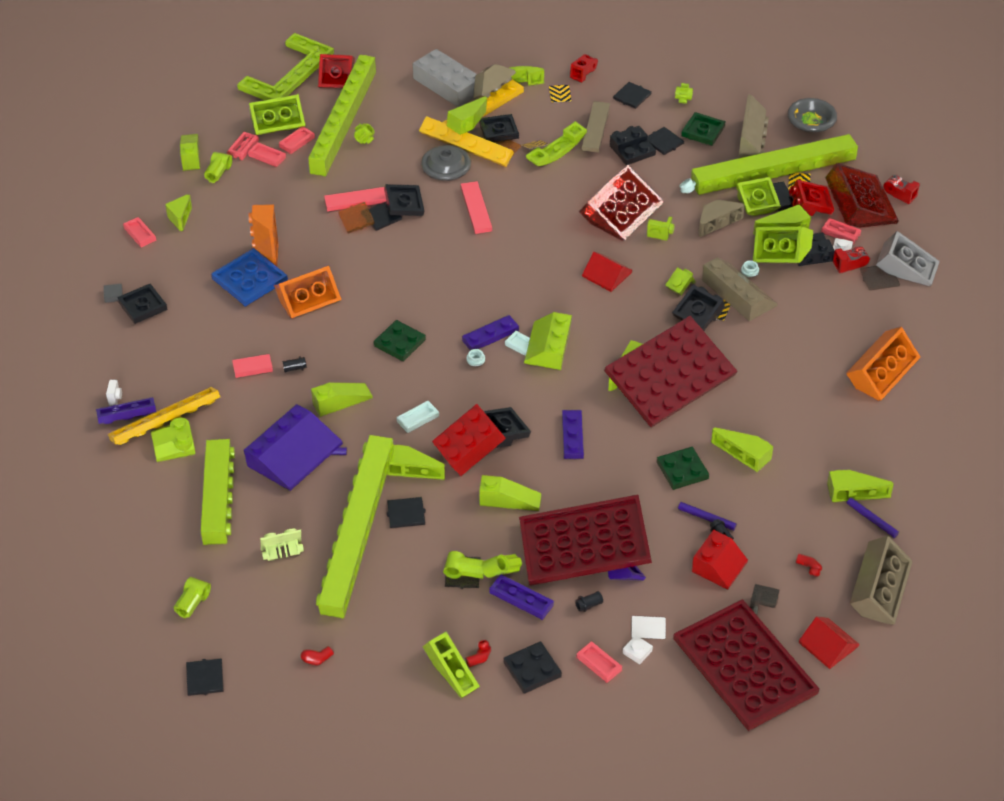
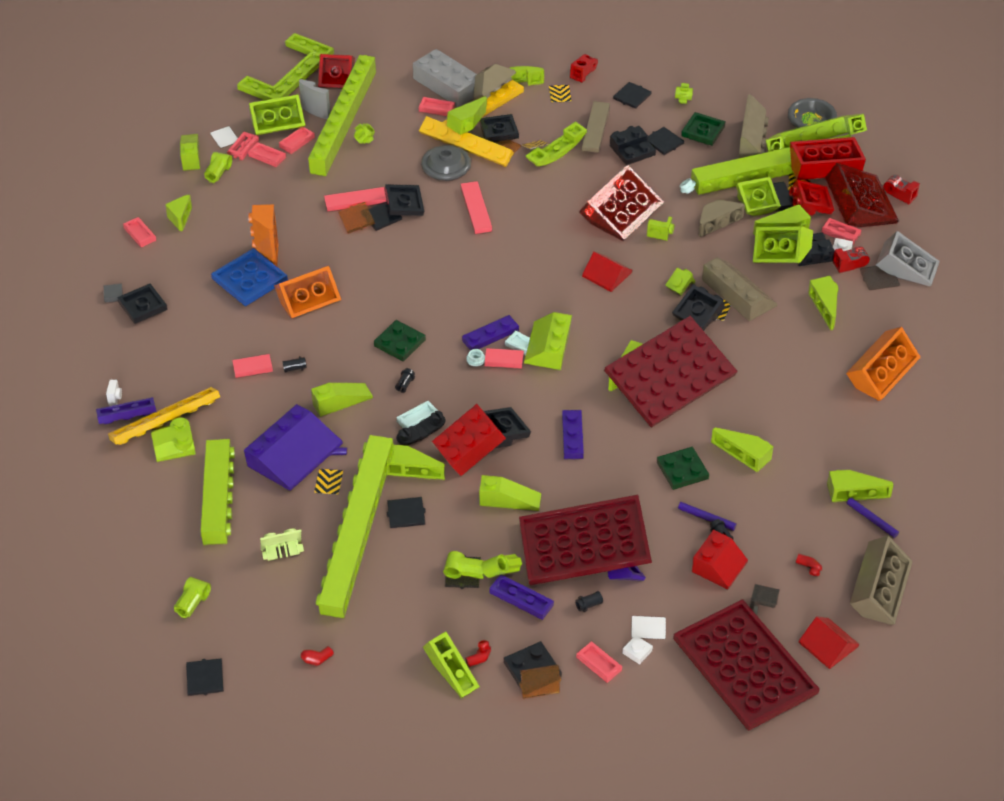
(224, 136): none -> white sticker
(314, 99): none -> light grey slope
(328, 481): none -> sticker
(406, 377): none -> black pin
(422, 430): none -> black piece
(436, 106): none -> coral tile
(504, 358): none -> coral tile
(540, 681): none -> clear orange piece
(750, 269): light aqua plate -> none
(817, 157): none -> red slope
(822, 130): none -> lime slope
(824, 295): none -> lime slope

